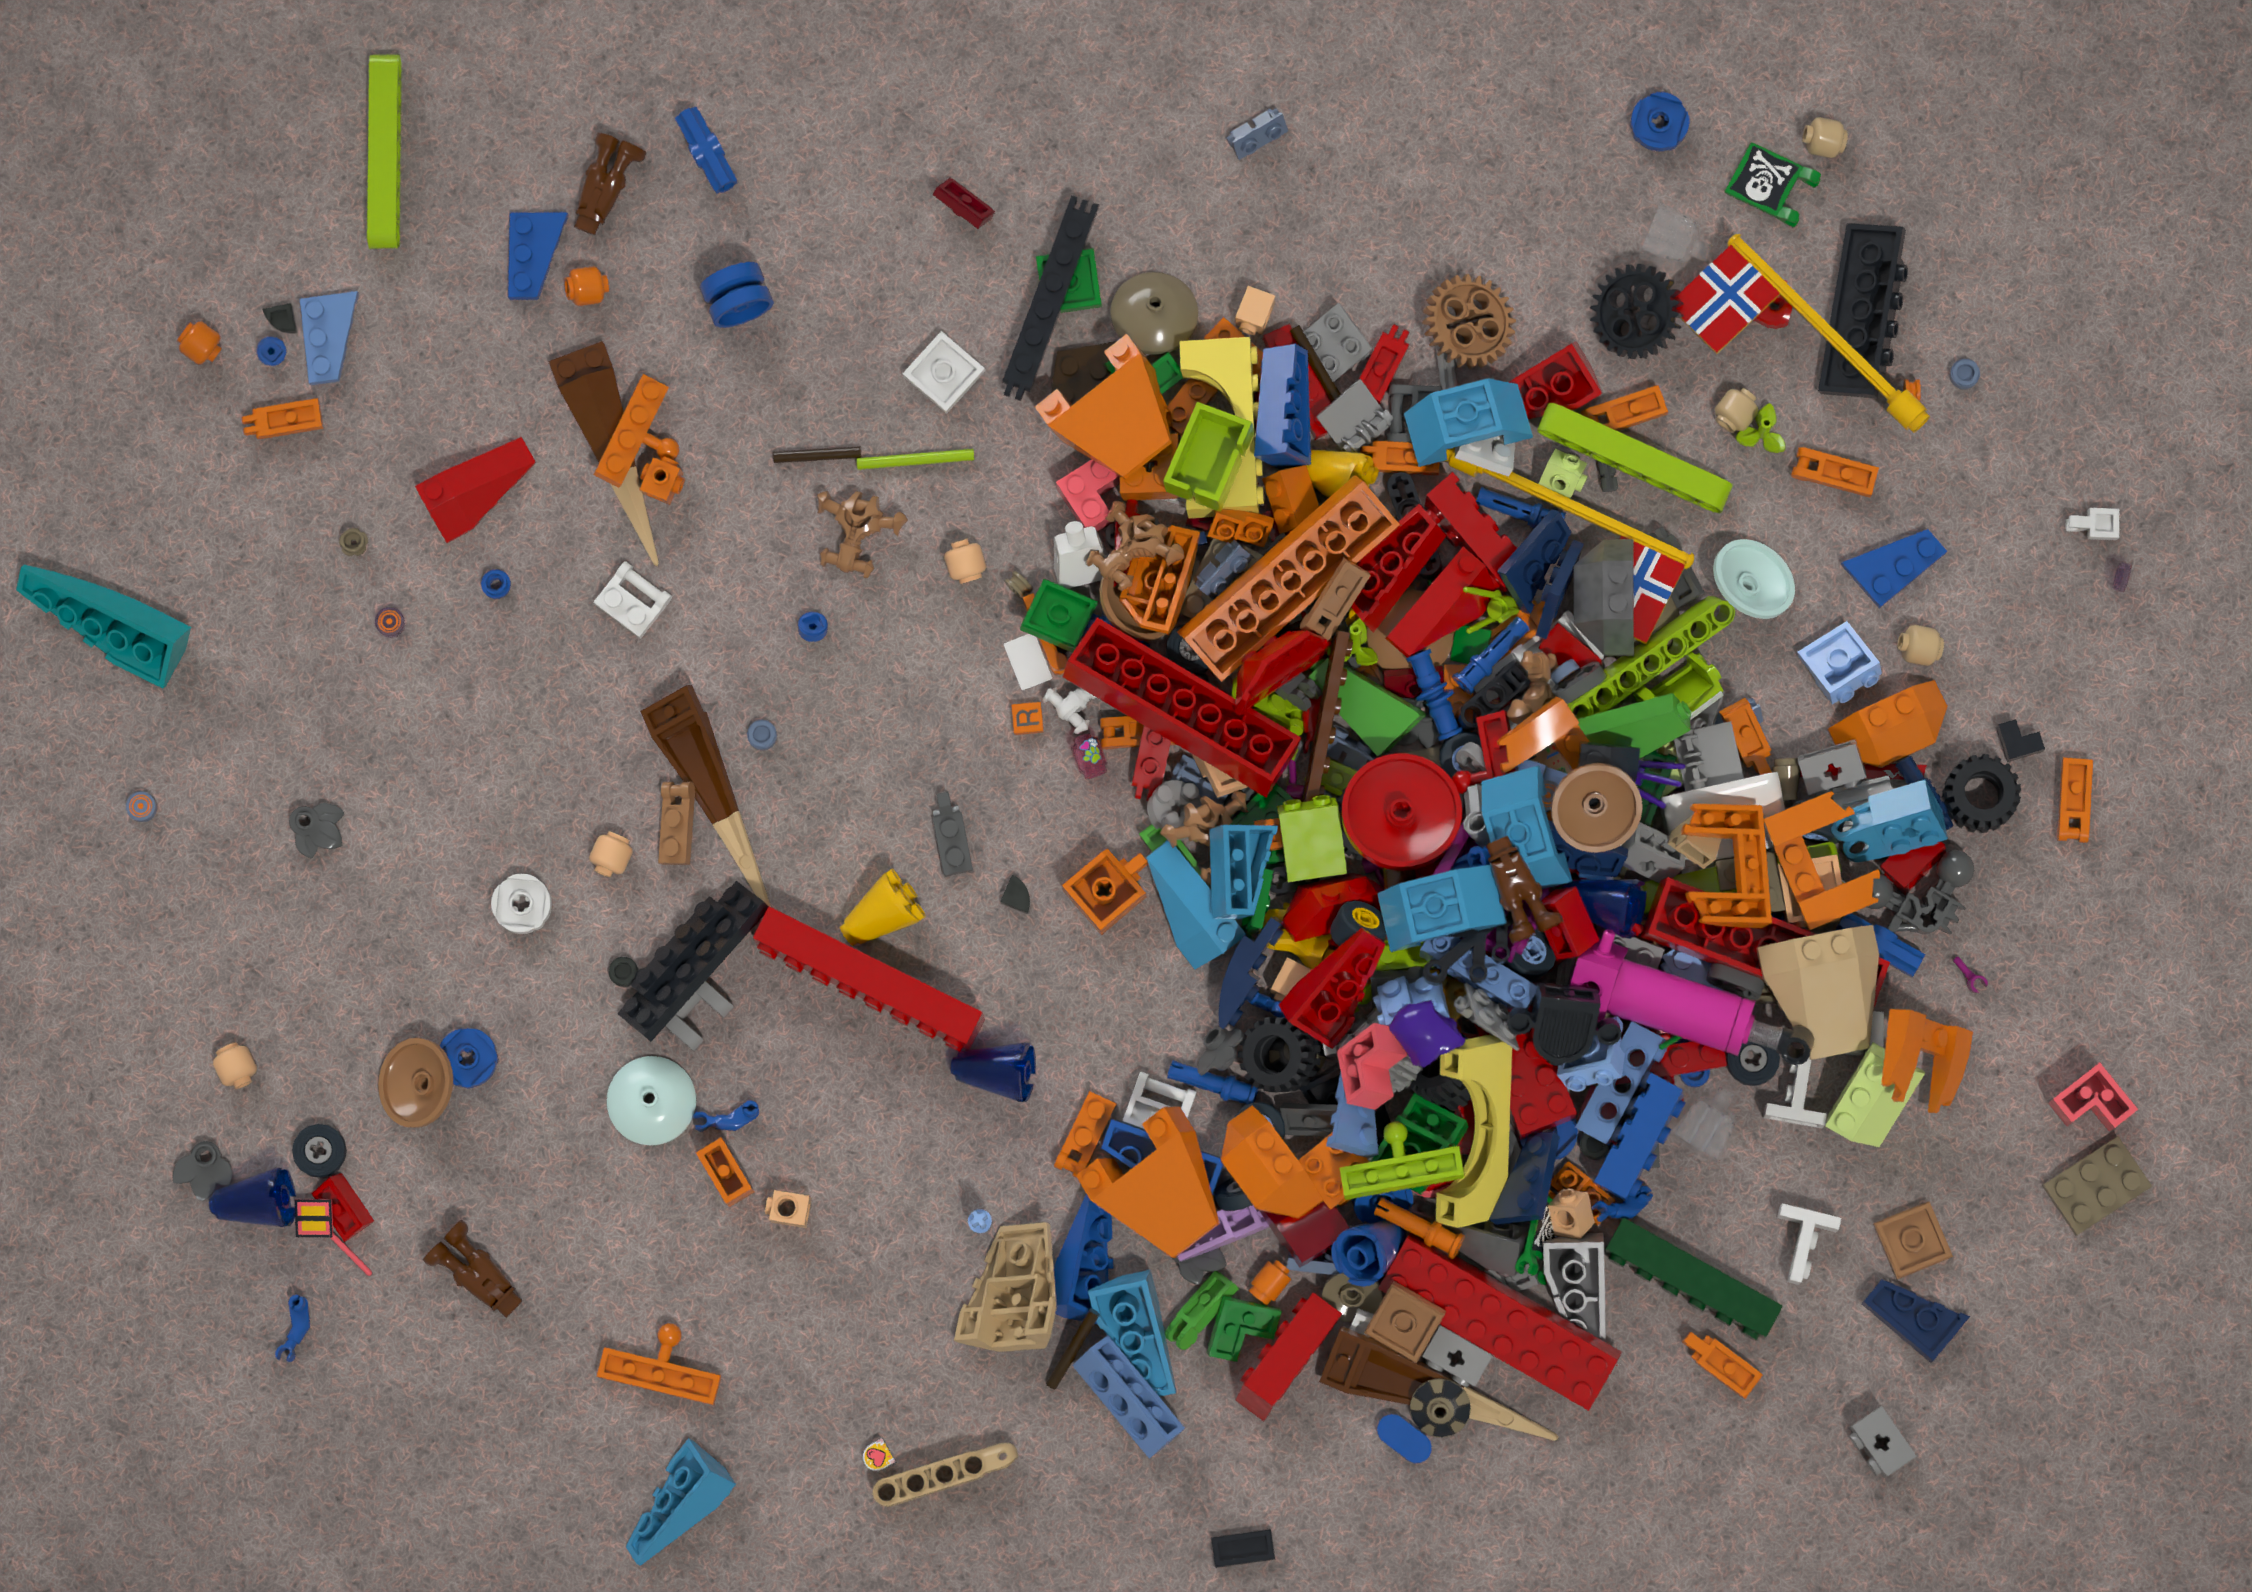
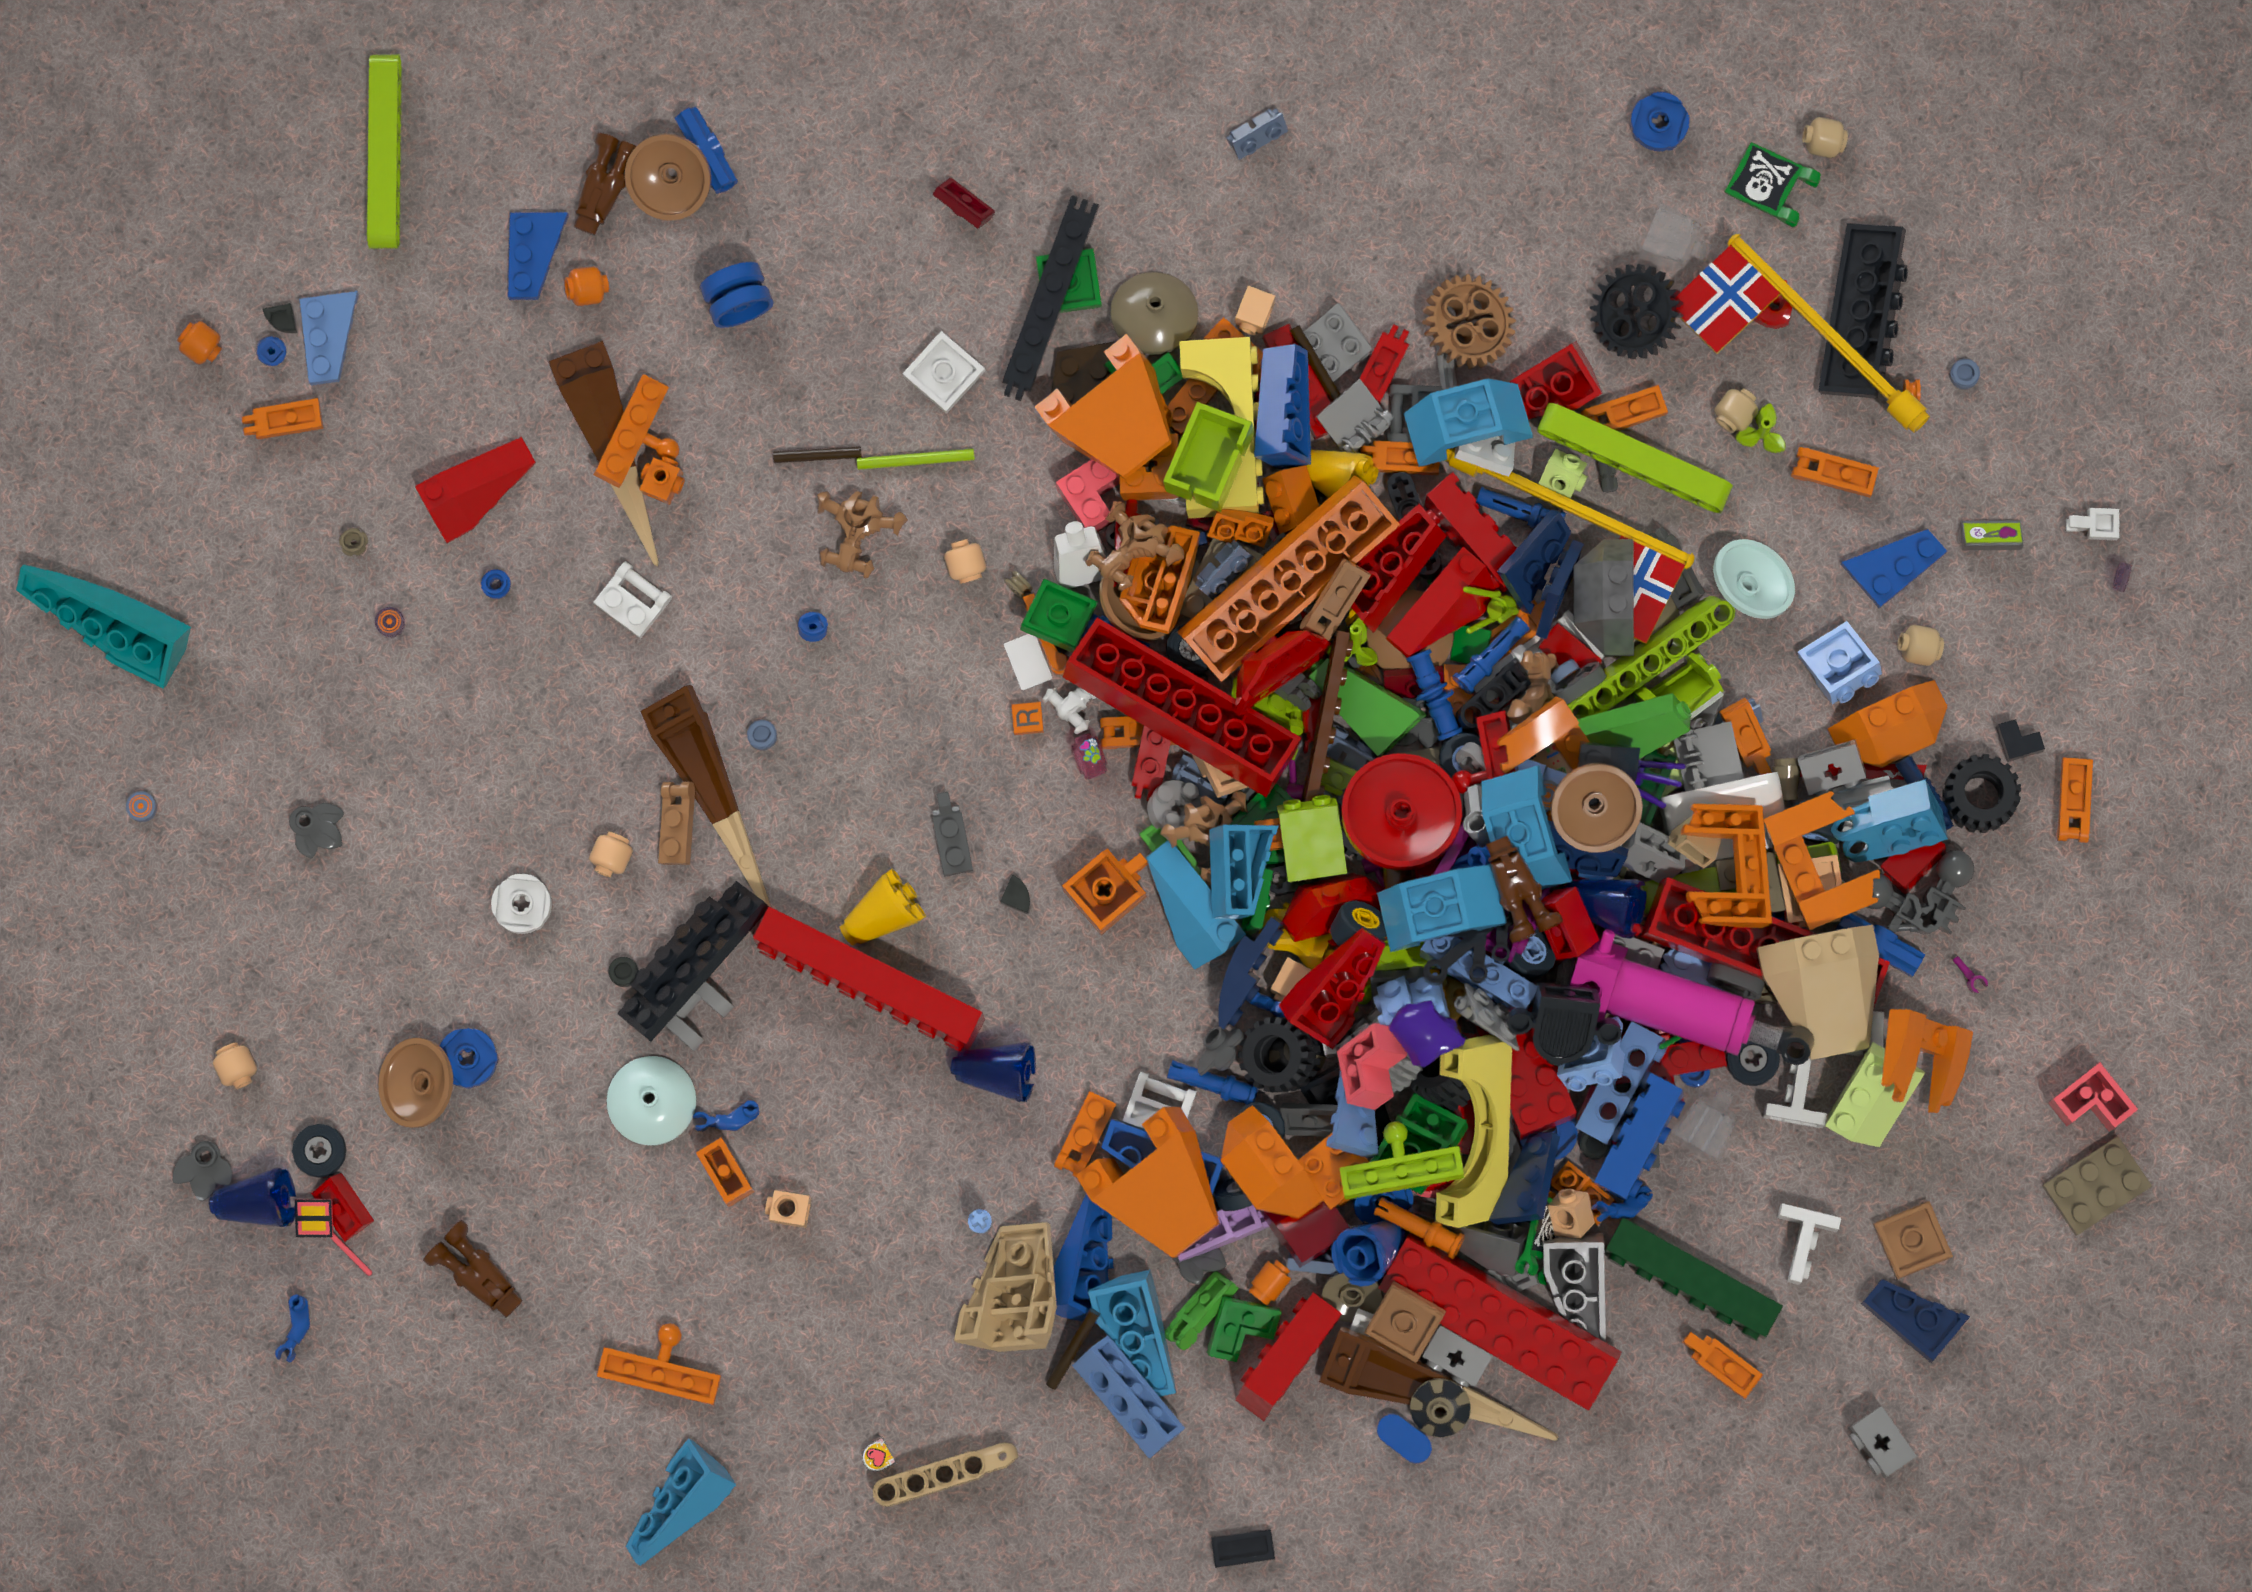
(655, 189): none -> medium nougat dish
(1992, 535): none -> slope

